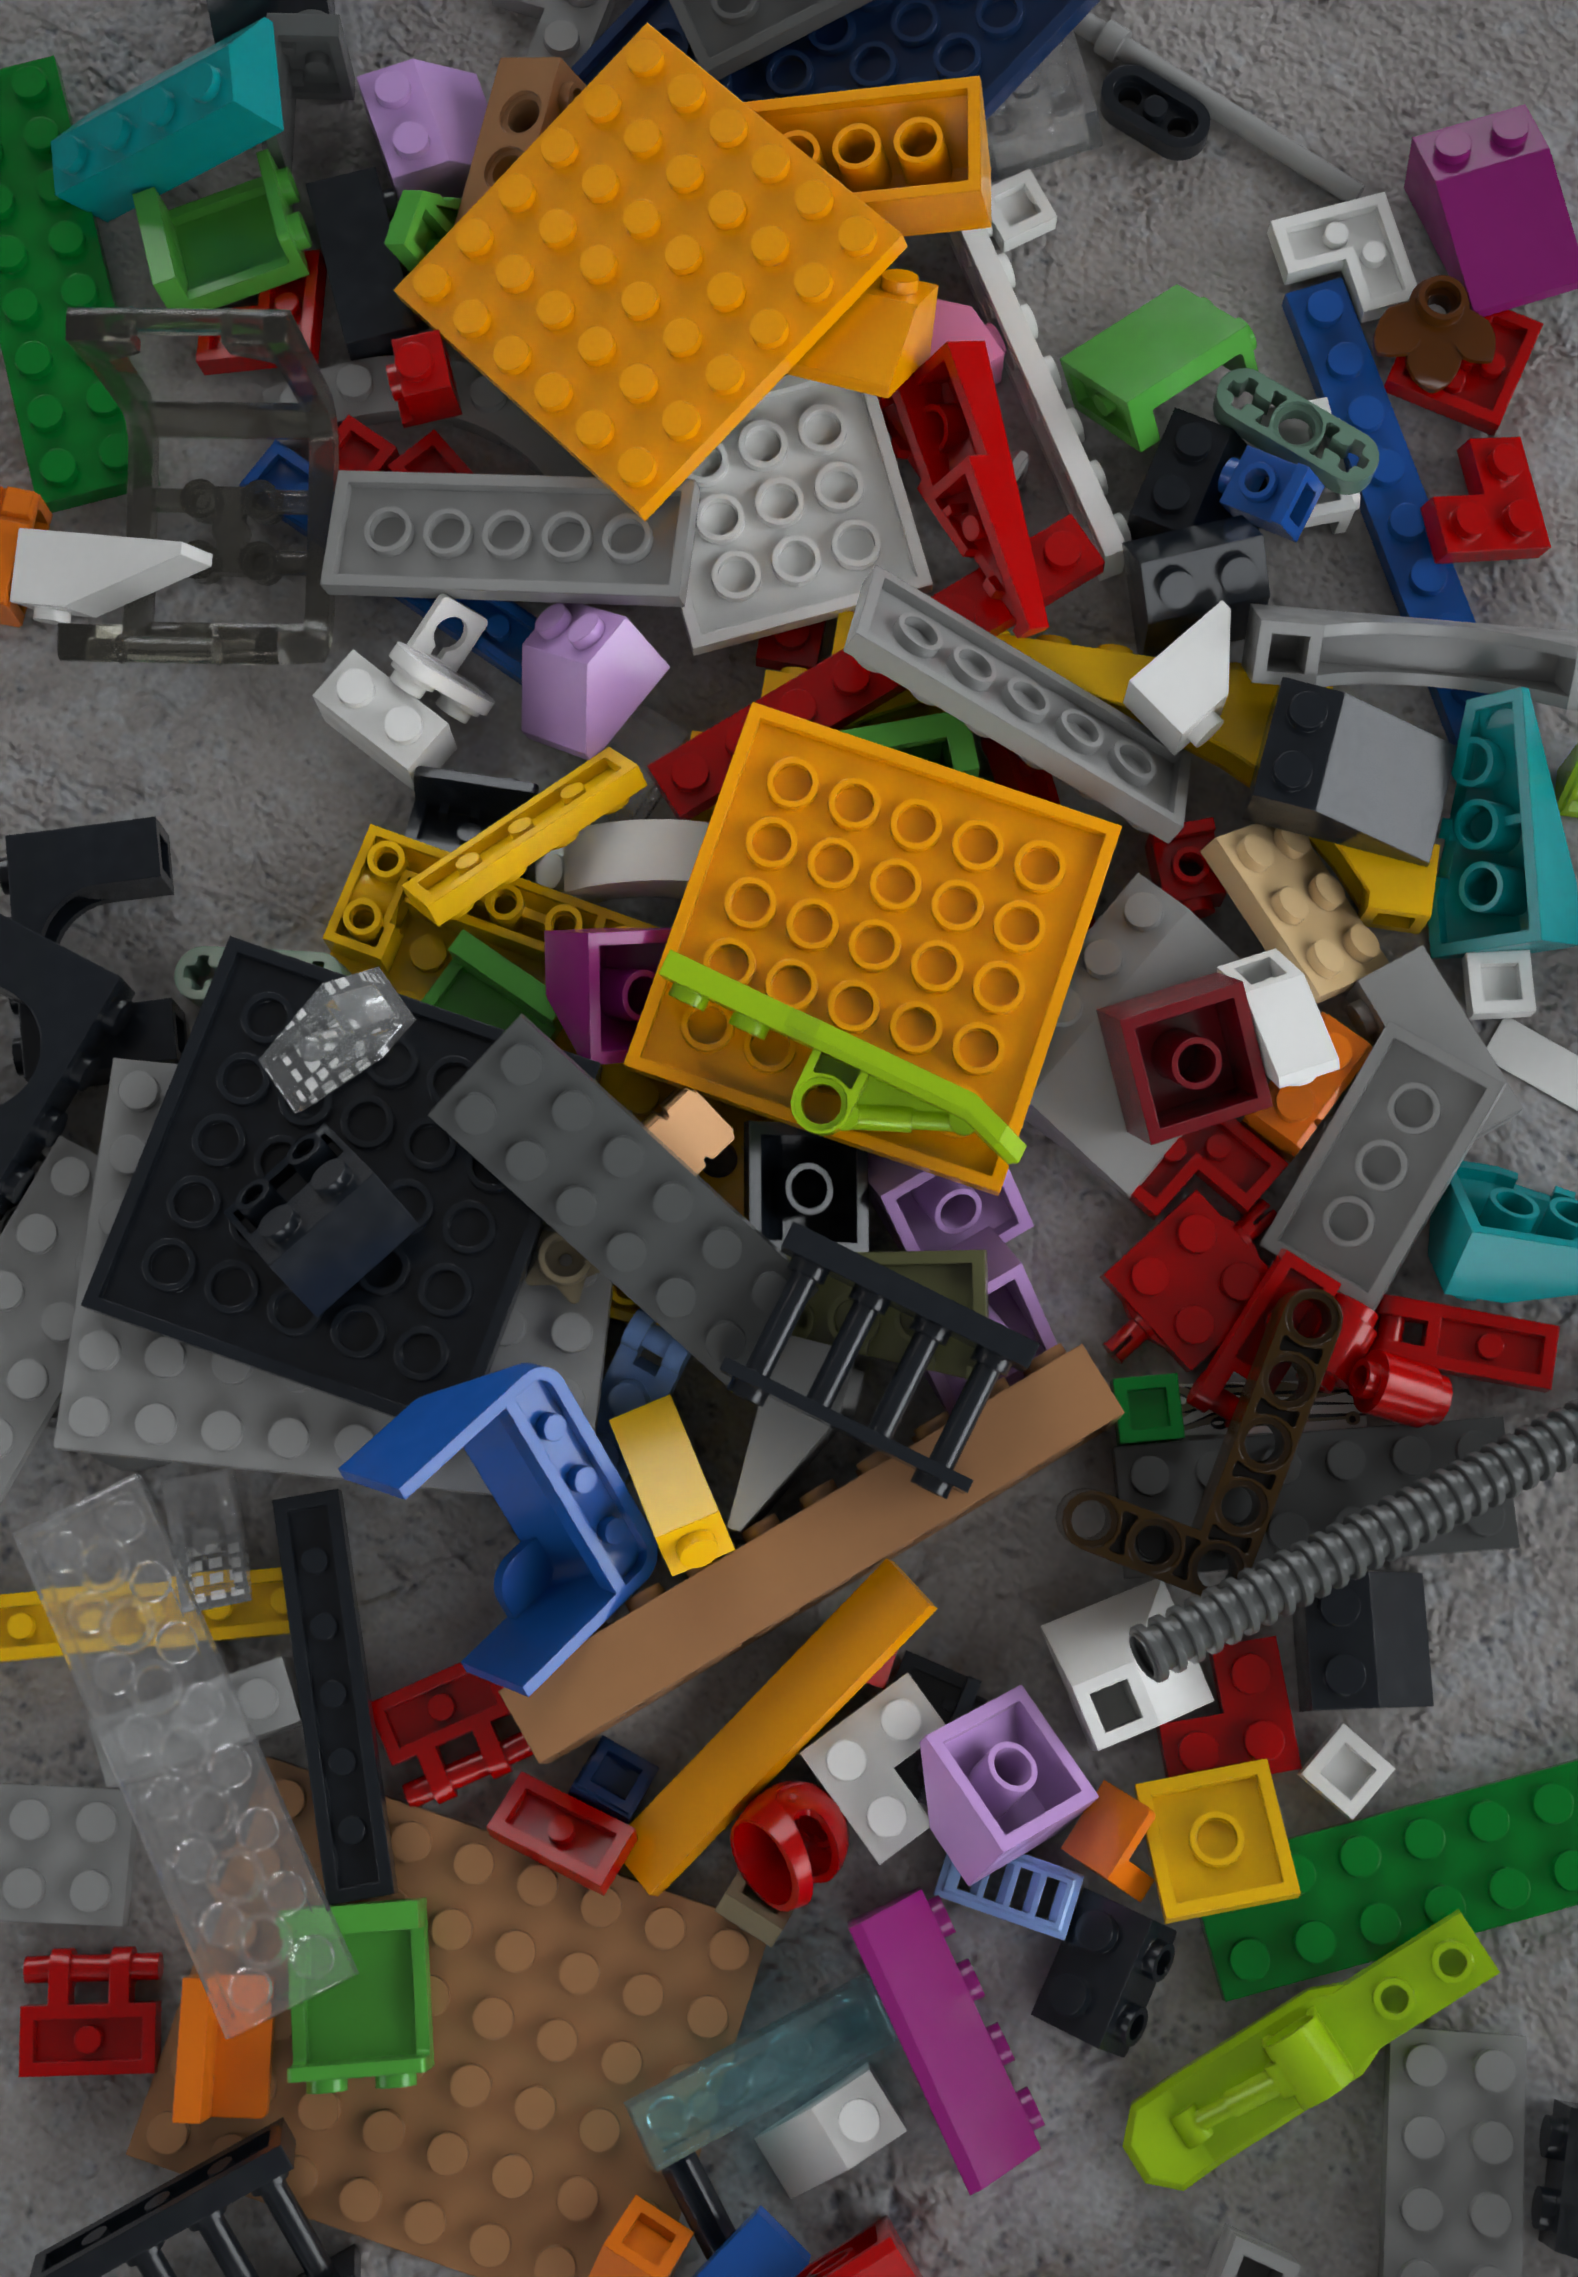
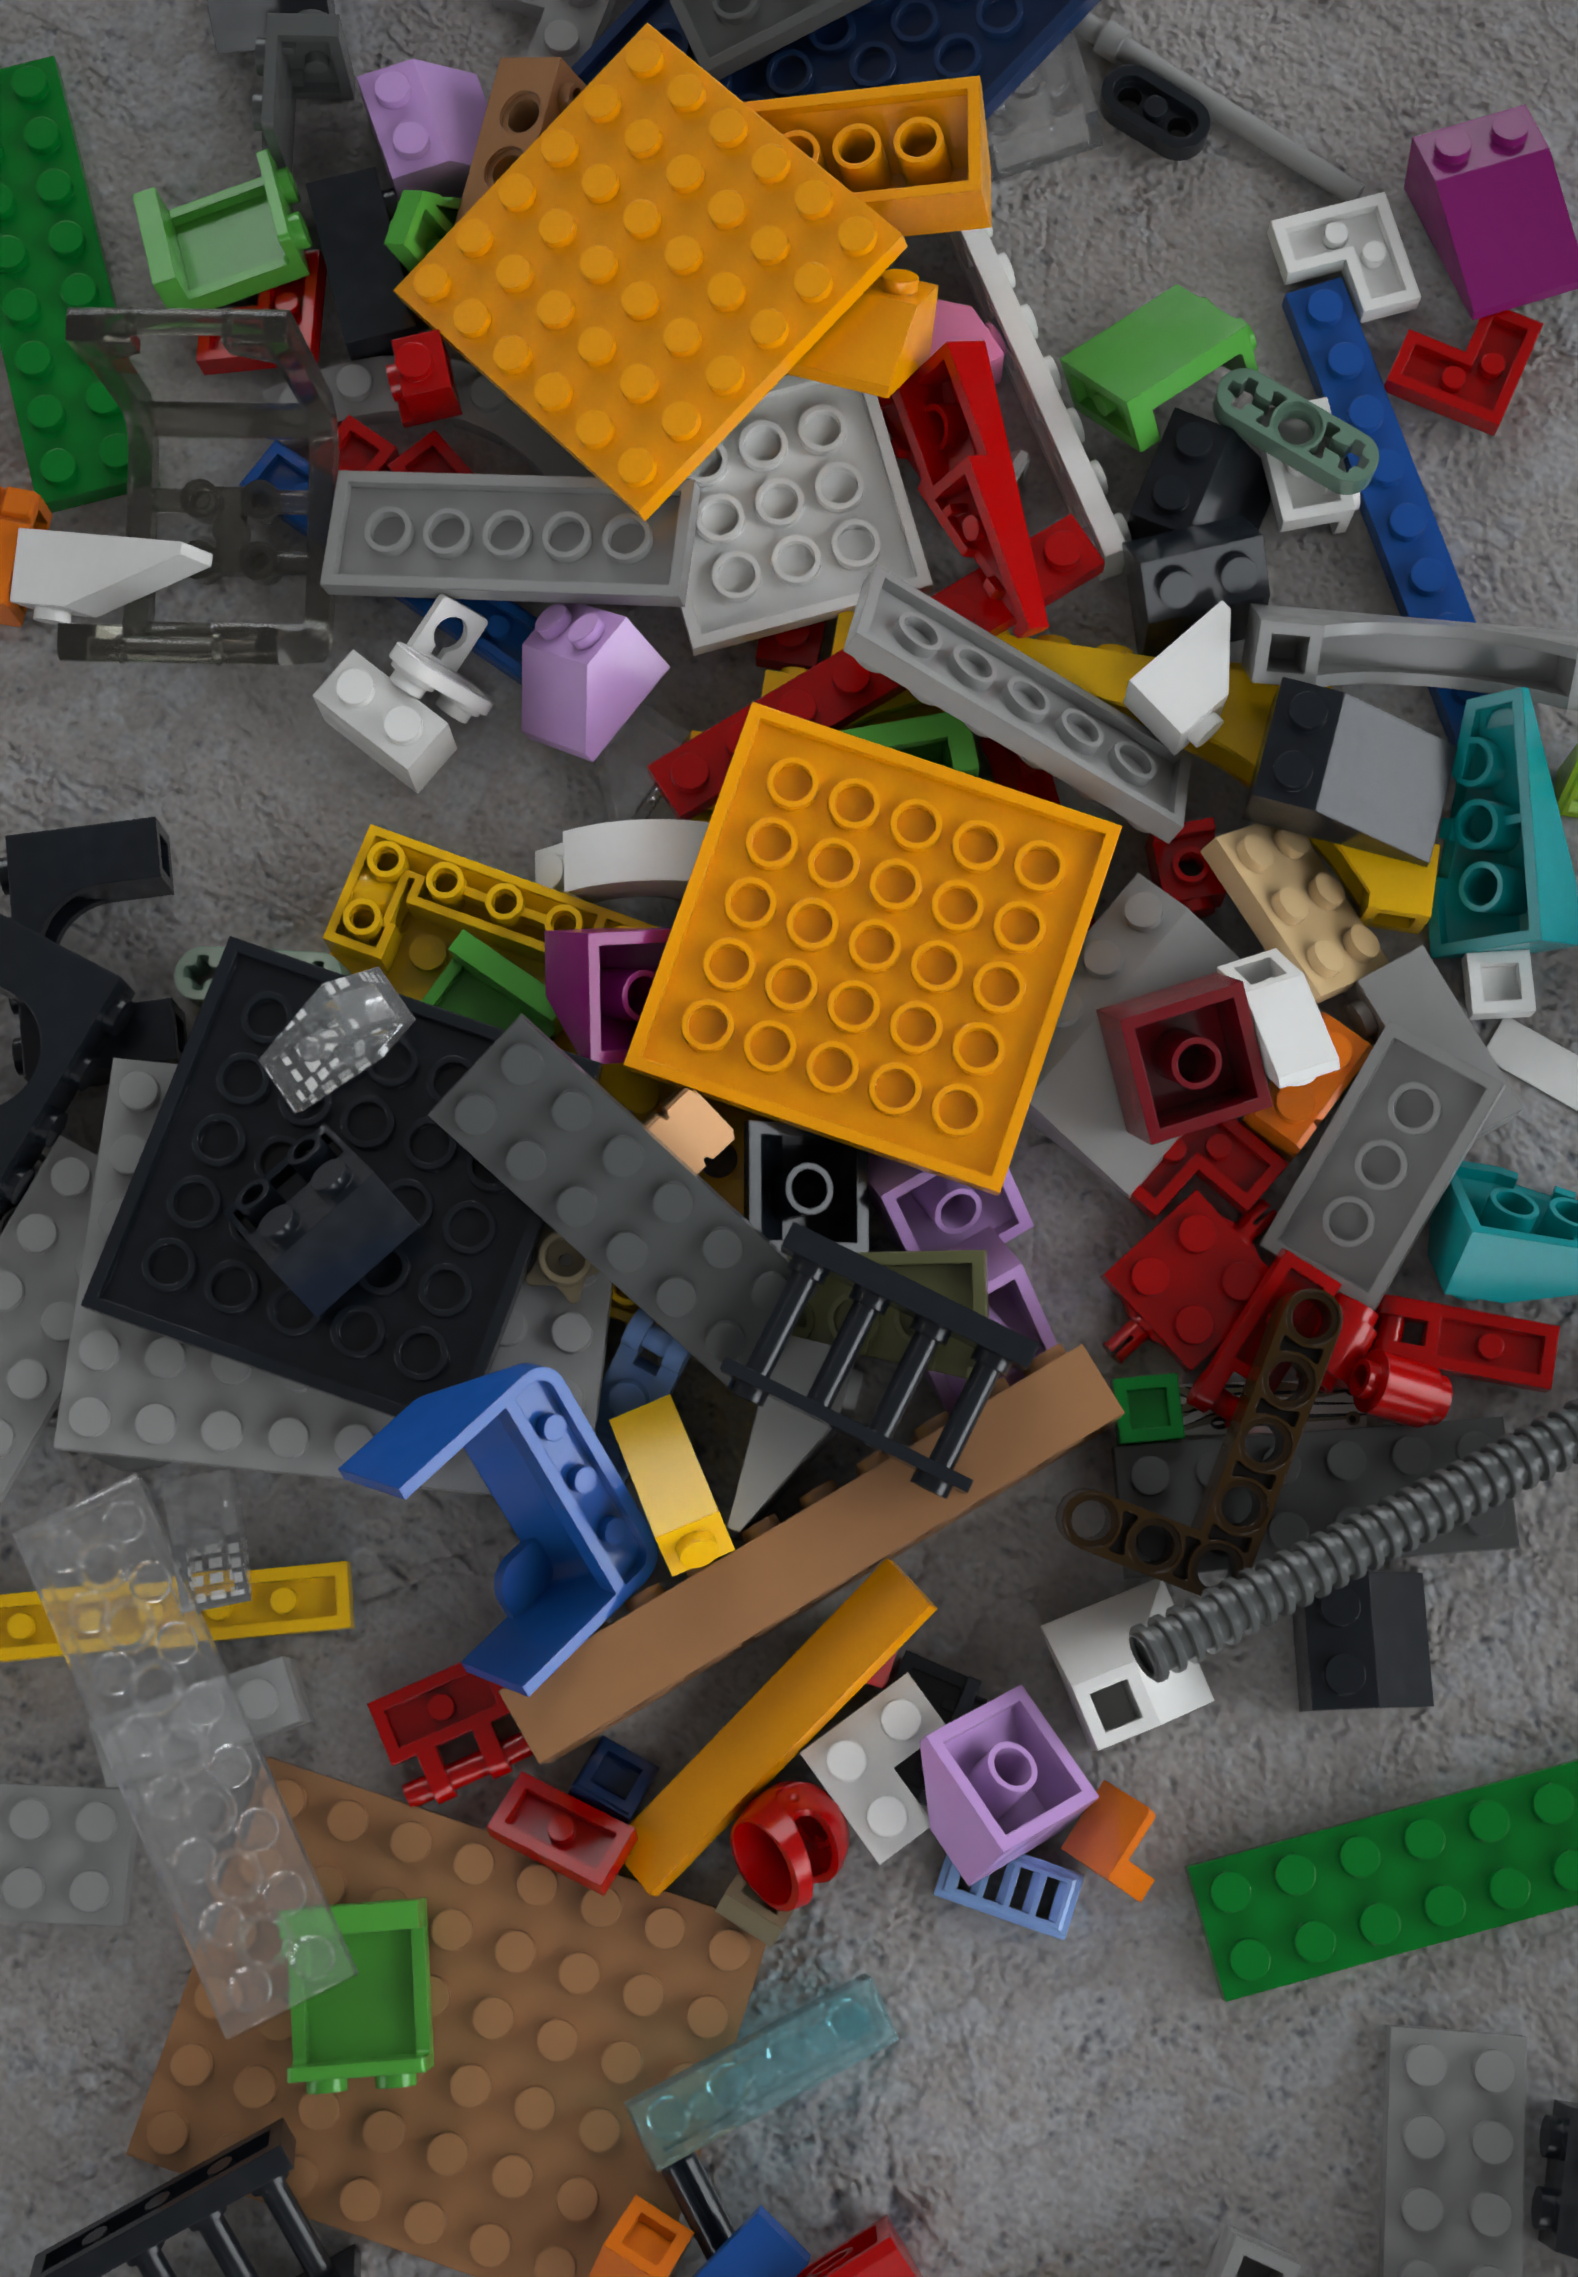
(91, 2036): red plate -> none
(172, 125): teal slope -> none
(219, 2073): orange panel -> none
(334, 1697): black plate -> none
(459, 805): black bracket -> none
(524, 835): yellow plate -> none
(831, 2132): white slope -> none
(873, 1085): lime piece -> none
(945, 2039): magenta slope -> none
(1020, 211): white plate -> none
(1105, 1974): black bracket -> none
(1217, 1841): yellow plate -> none
(1252, 1718): red plate -> none
(1285, 501): blue brick -> none
(1297, 2055): lime piece -> none
(1346, 1771): white plate -> none
(1433, 340): reddish brown plate -> none
(1497, 517): red plate -> none

